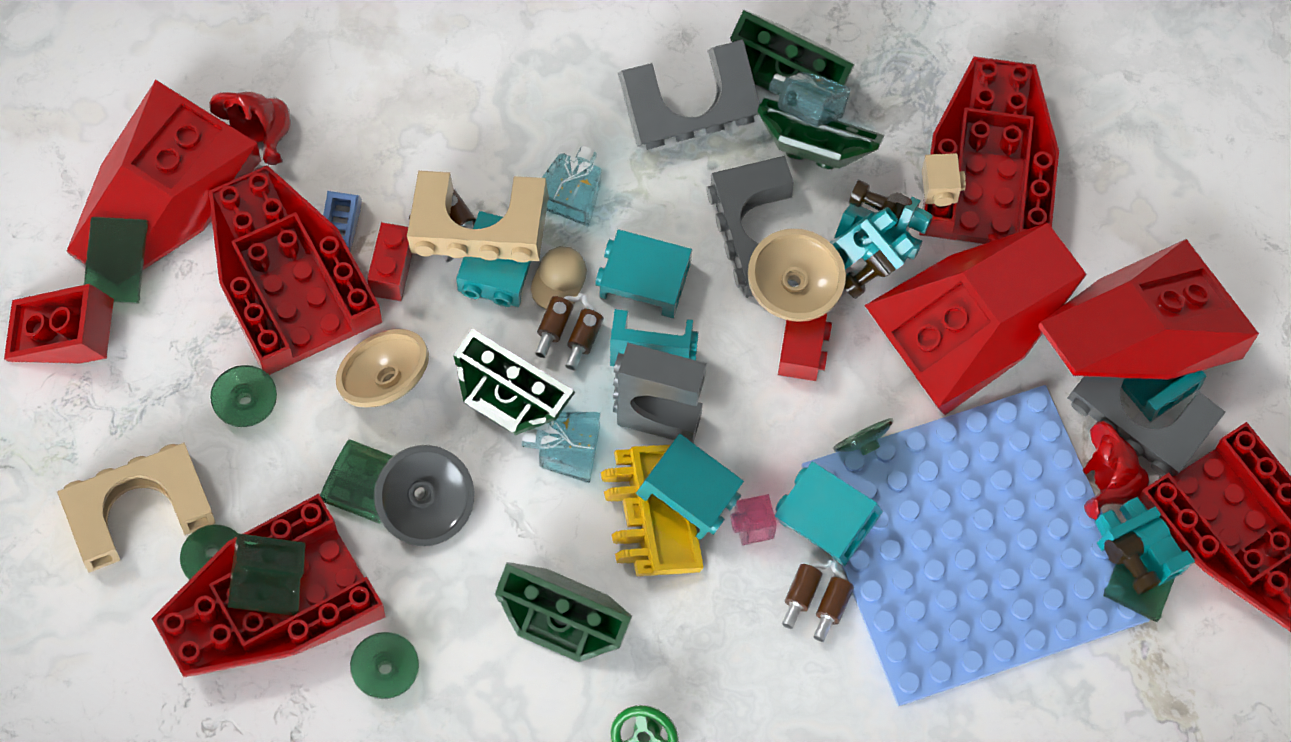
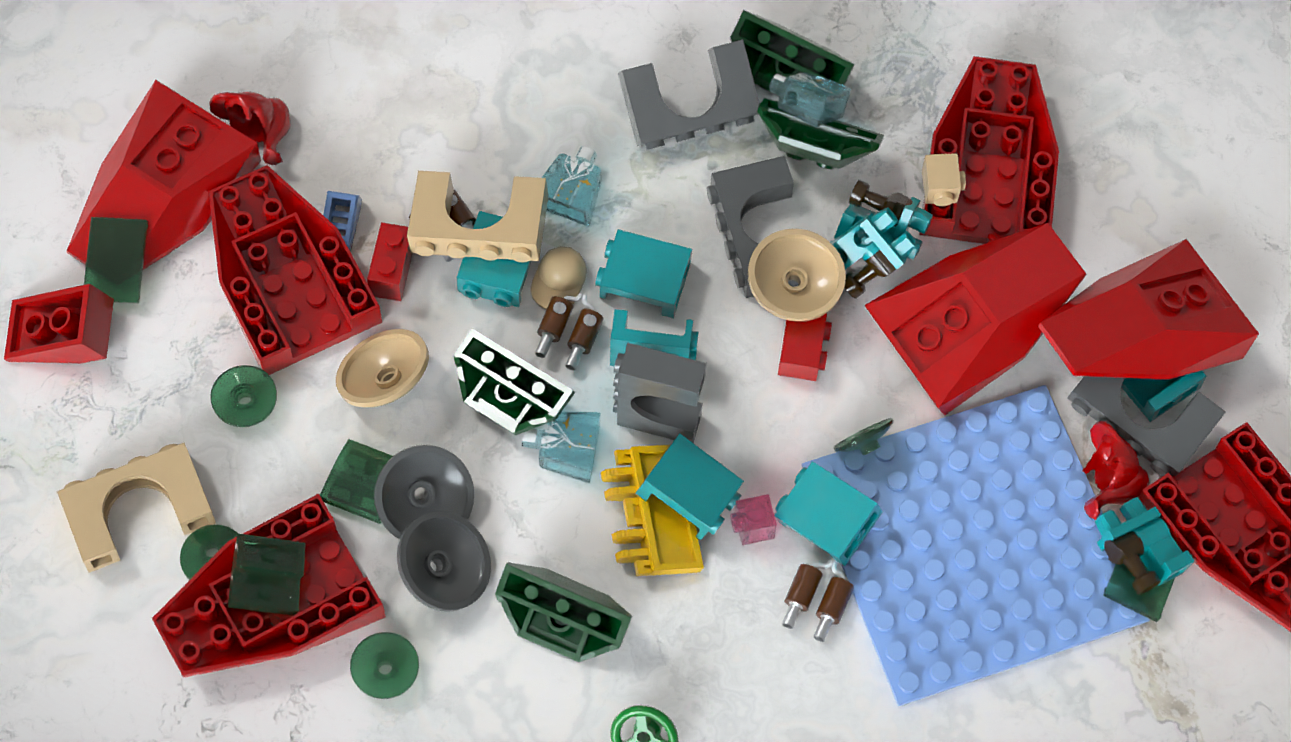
(456, 551): none -> dark grey dish

